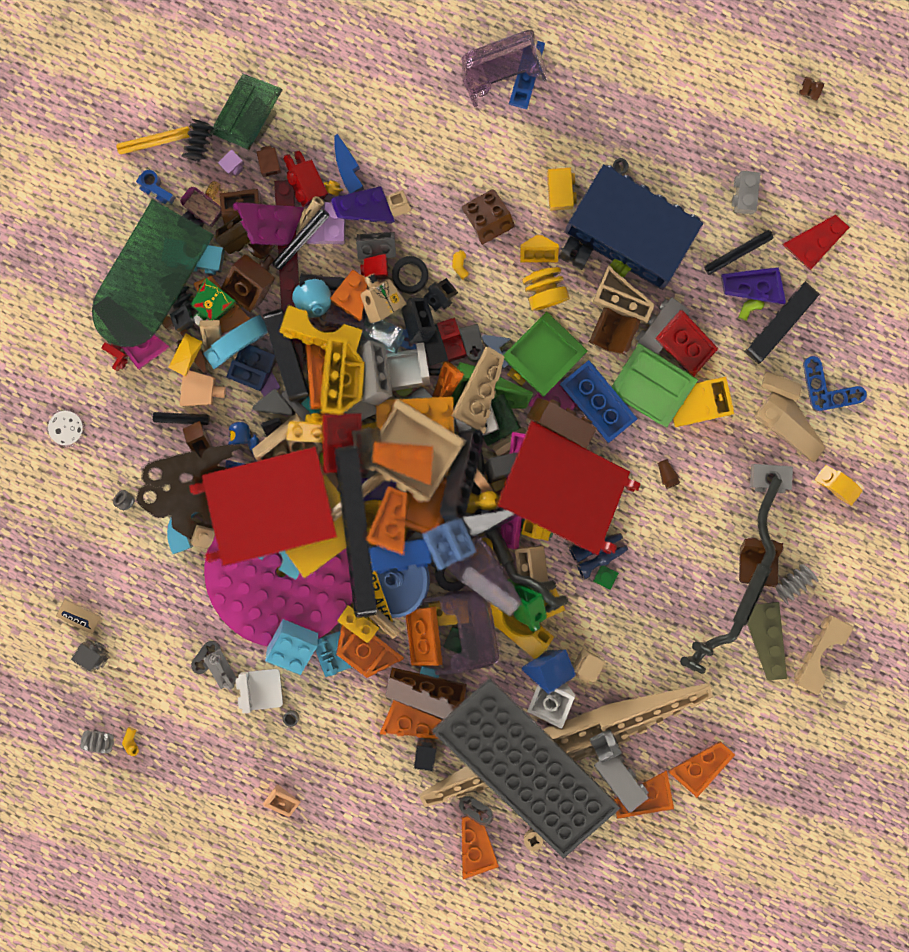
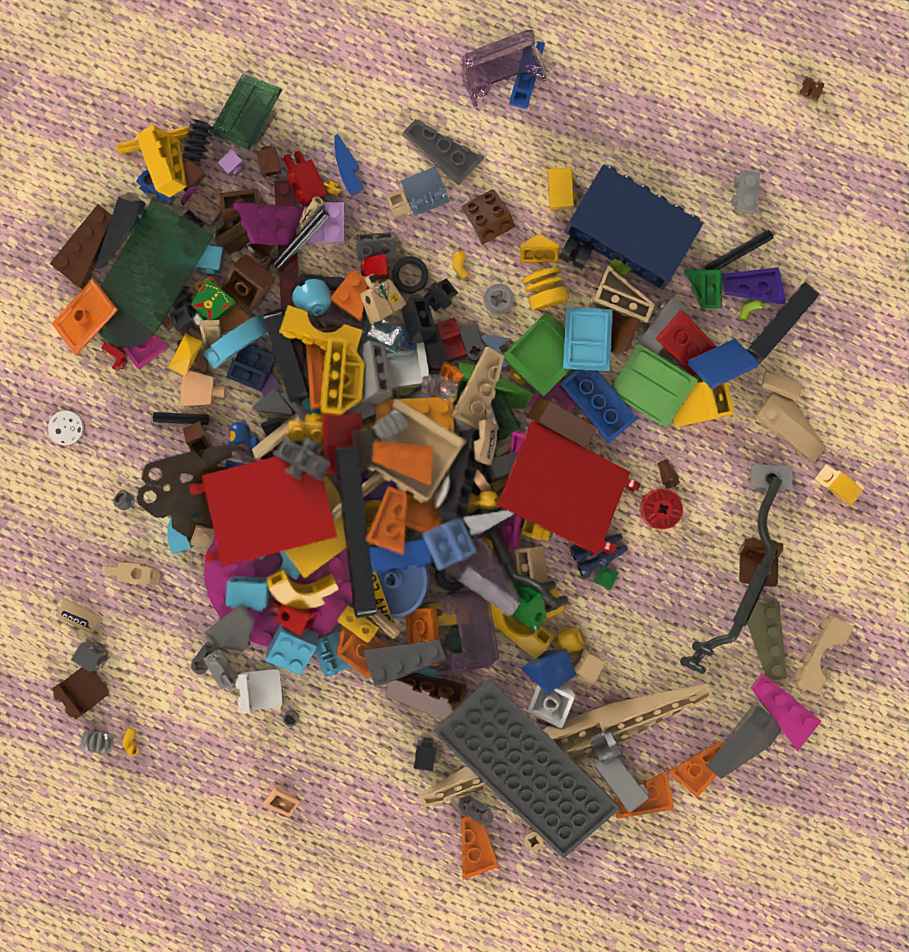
(80, 692): none -> reddish brown bracket
(82, 250): none -> reddish brown wedge
(84, 316): none -> orange piece
(125, 217): none -> black wedge
(133, 573): none -> tan piece
(163, 160): none -> yellow wedge
(193, 175): none -> copper brick
(212, 189): clear yellow tile -> none
(232, 630): none -> dark grey wedge
(248, 591): none -> medium azure brick
(293, 618): none -> red torso
(300, 595): none -> yellow arch
(302, 458): none -> dark grey axle
(364, 205): dark purple wing -> none
(390, 425): none -> light grey gear
(399, 661): none -> dark grey wing
(409, 721): orange wing -> none
(425, 191): none -> sand blue hinge
(439, 387): none -> clear leg
(441, 491): none -> white sticker
(446, 154): none -> dark grey wing
(486, 444): none -> tan slope
(507, 296): none -> light grey gear
(570, 639): none -> yellow head
(587, 339): none -> medium azure piece
(625, 164): dark grey hinge -> none
(650, 505): none -> red wheel
(707, 287): none -> green wing
(723, 363): none -> blue tile
(749, 738): none -> dark grey wedge
(791, 716): none -> dark pink wing
(795, 582): light grey piece -> none
(817, 241): red wing -> none
(828, 396): blue beam -> none

